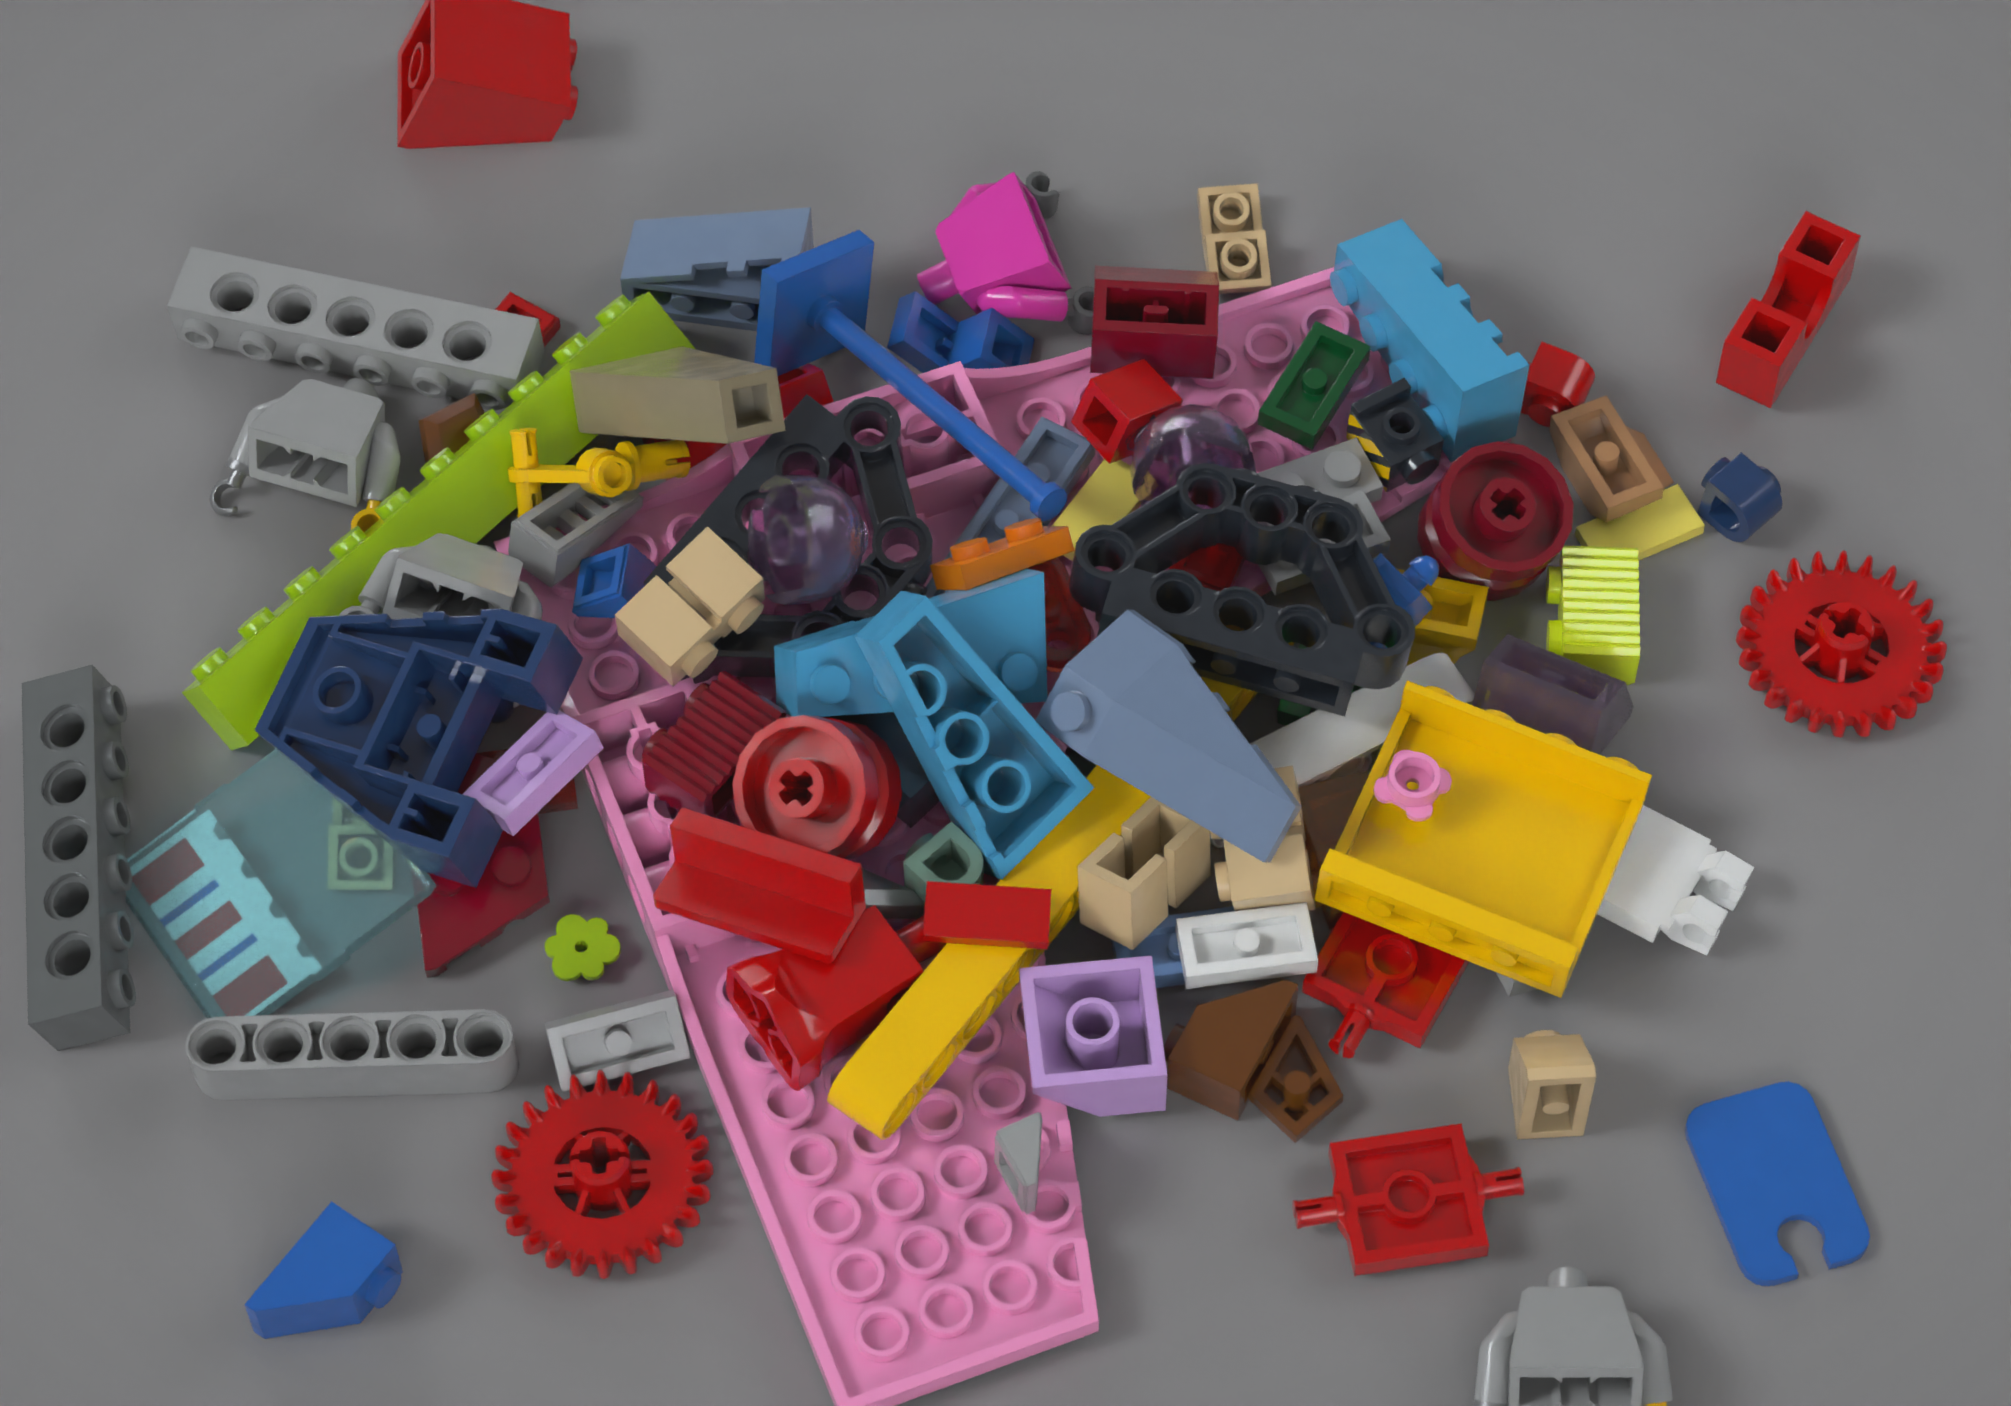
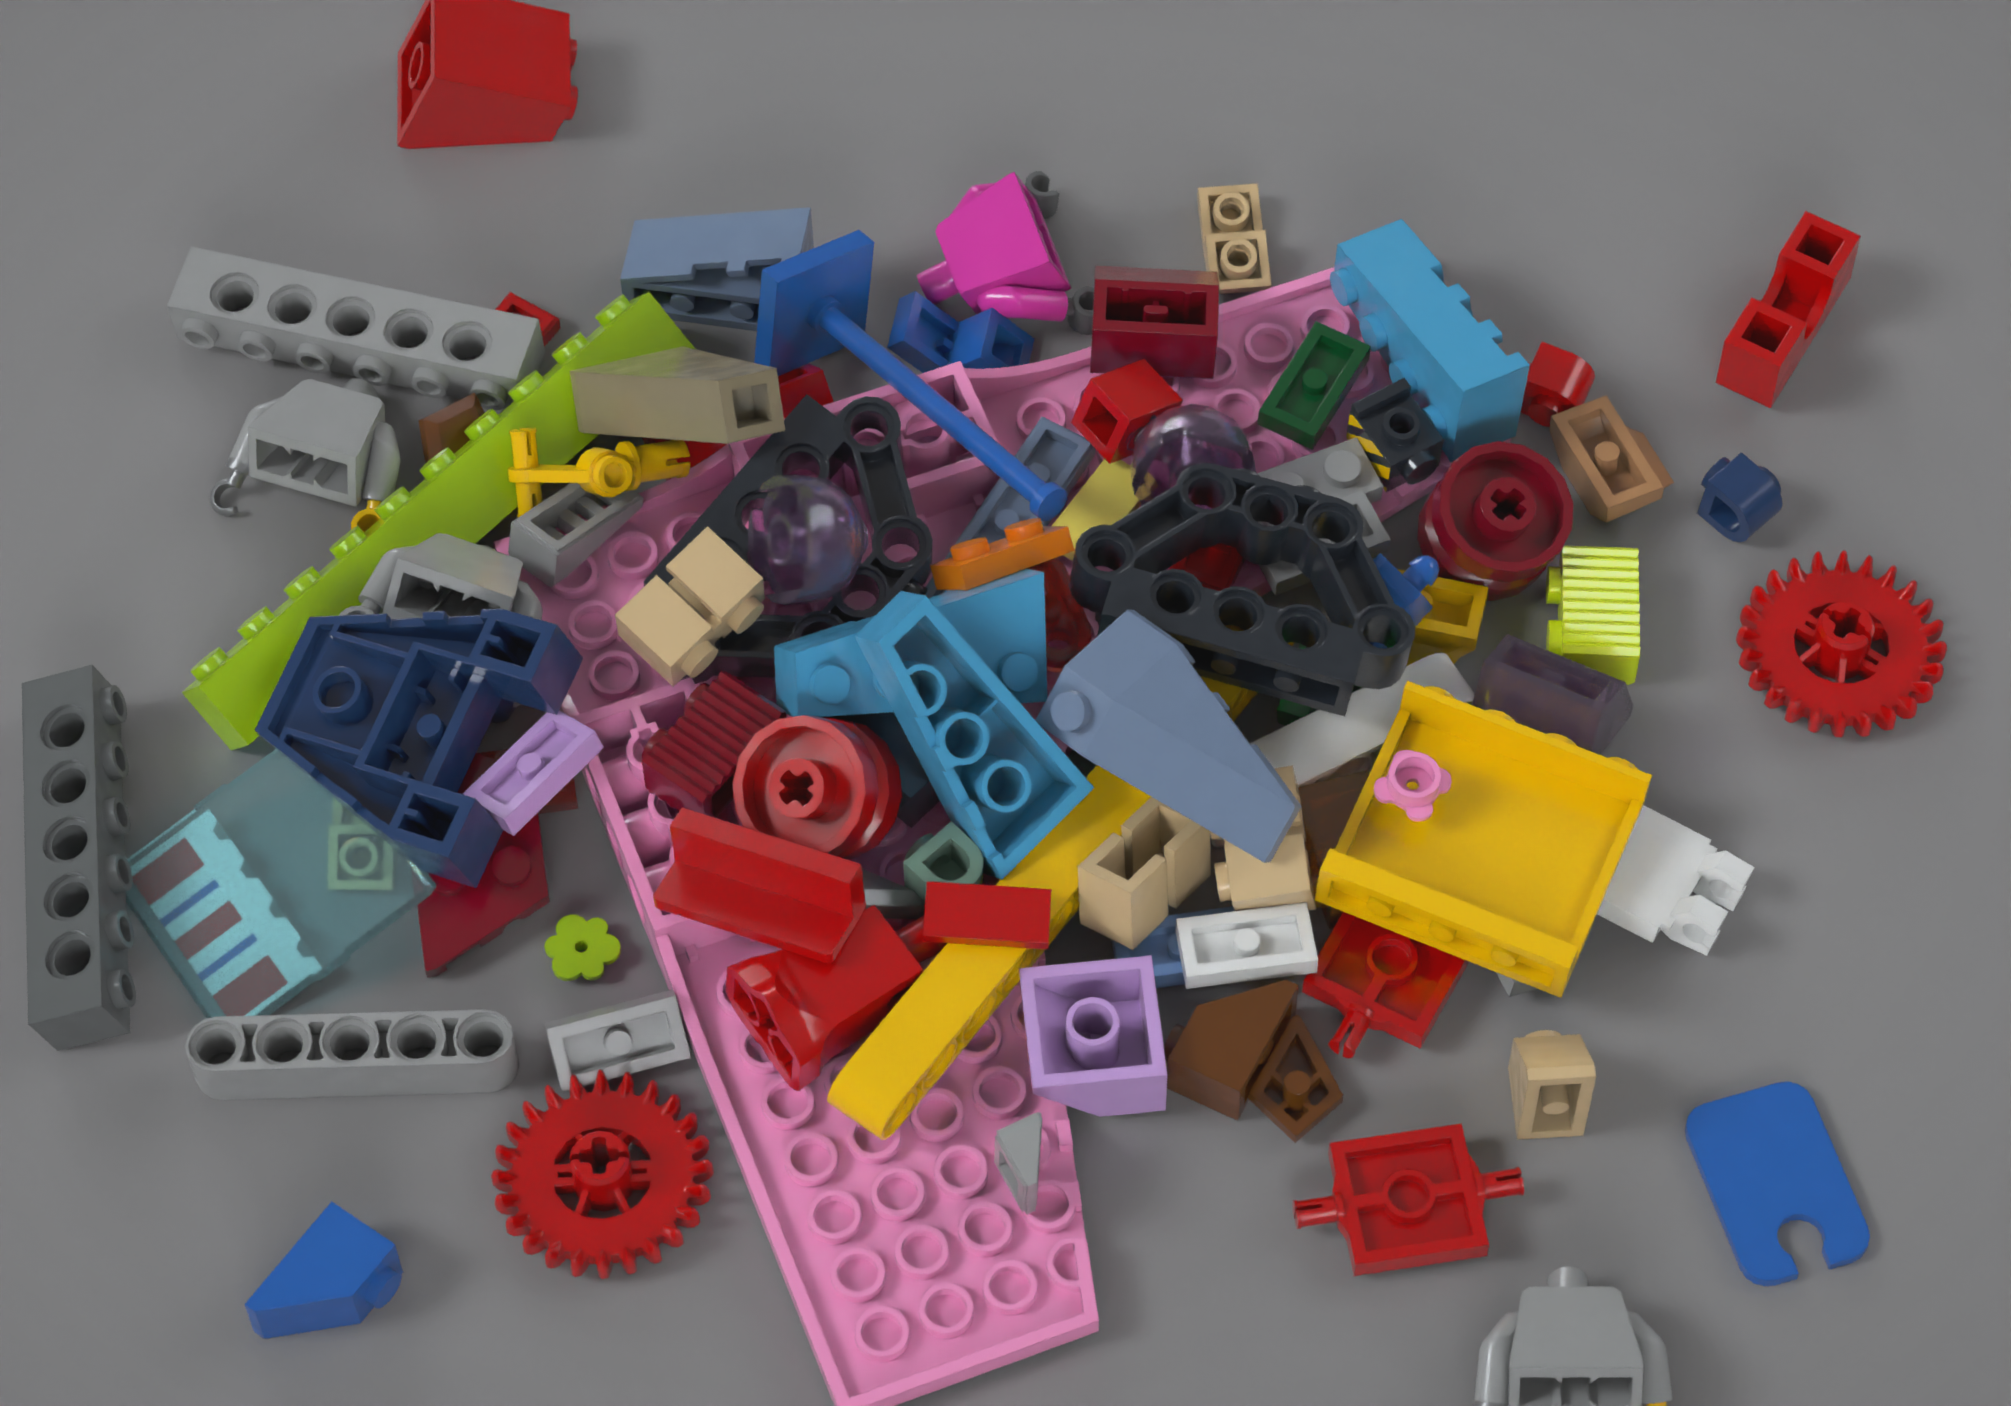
(610, 581): blue slope -> none
(1648, 528): light yellow piece -> none

